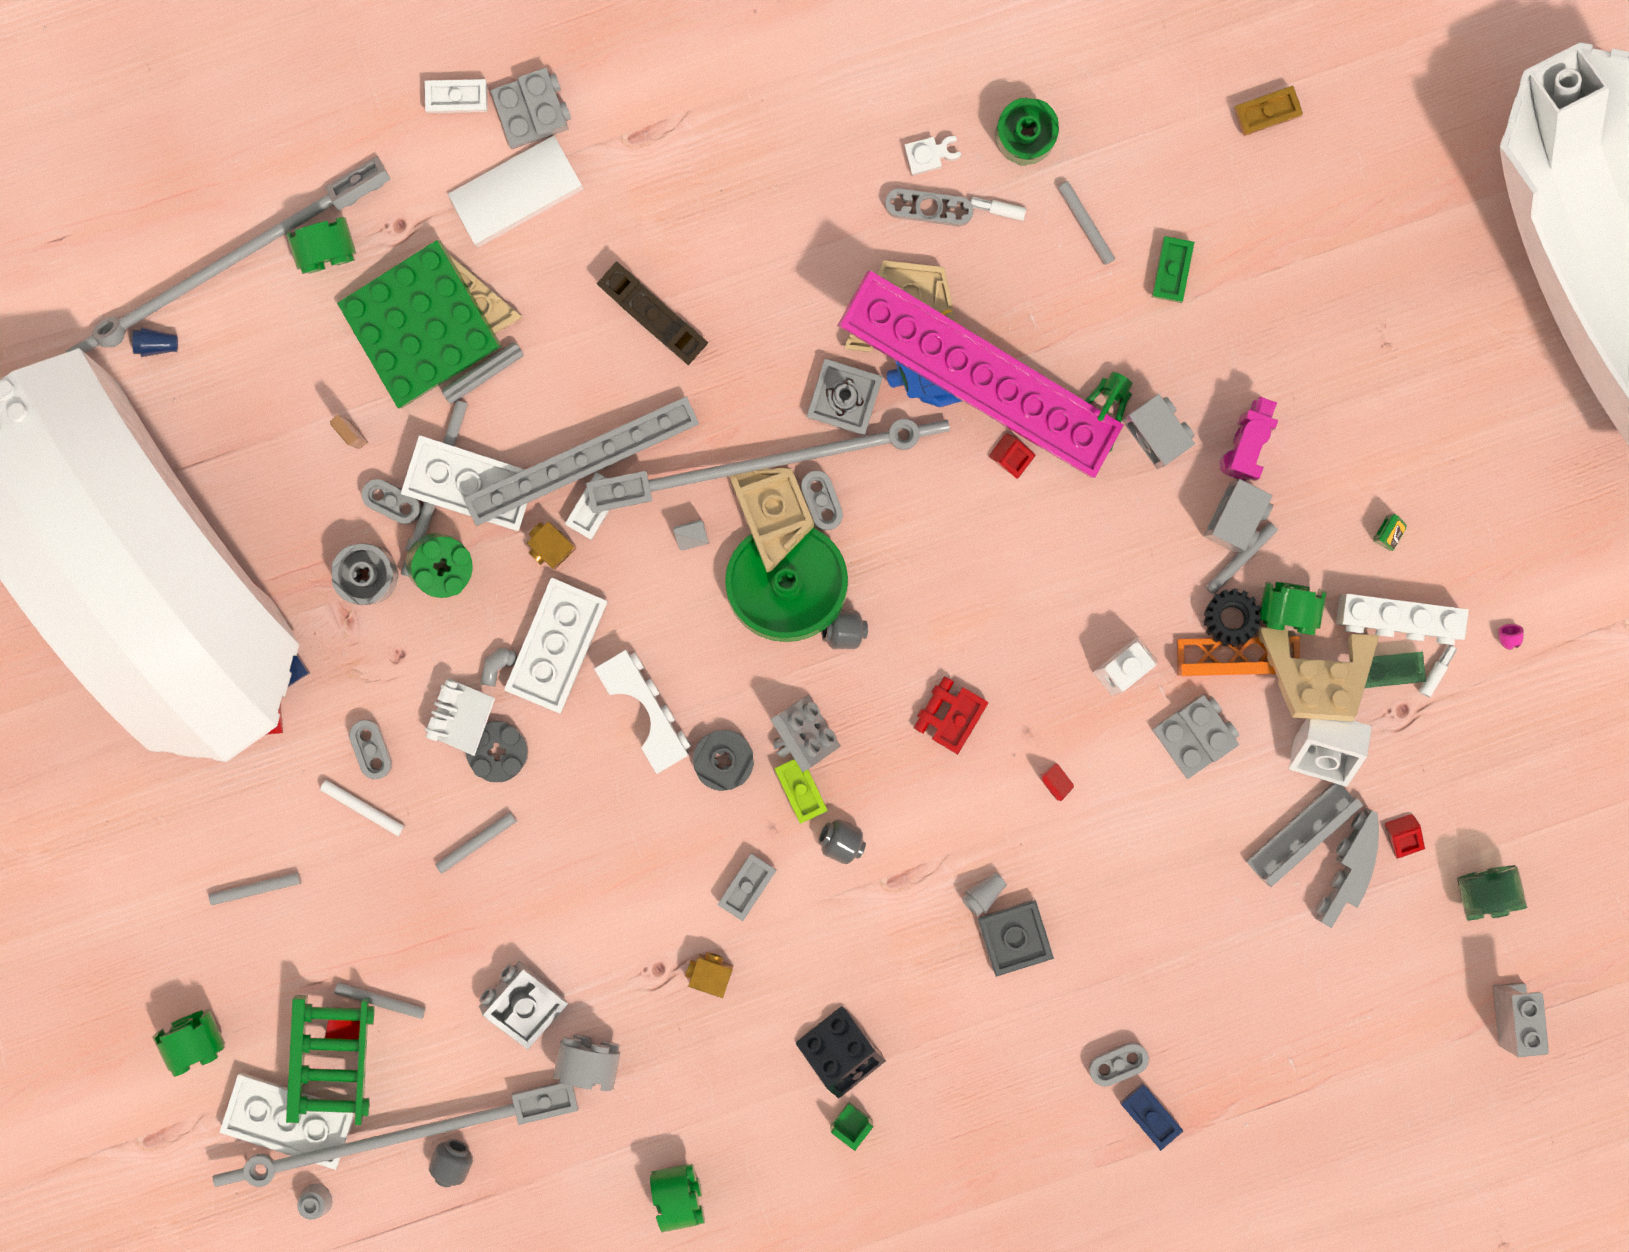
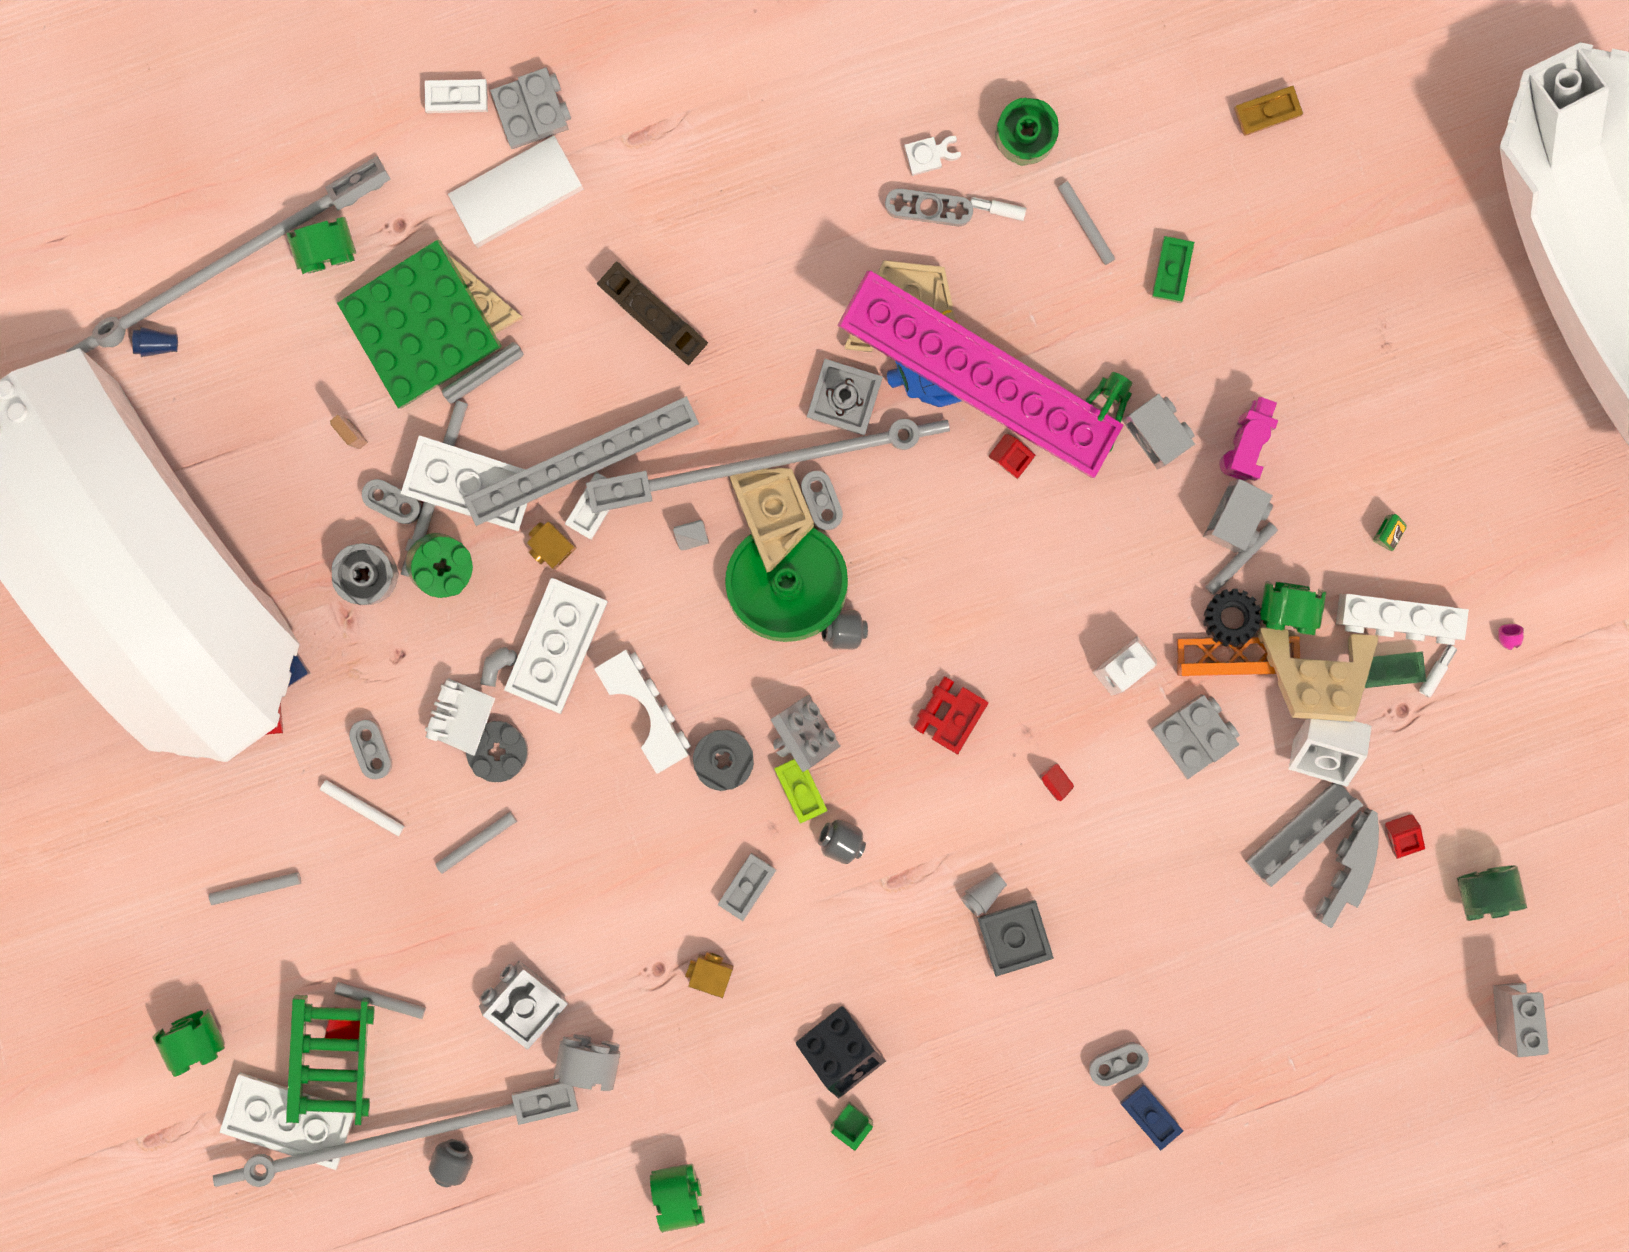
(314, 1201): light grey hat -> none

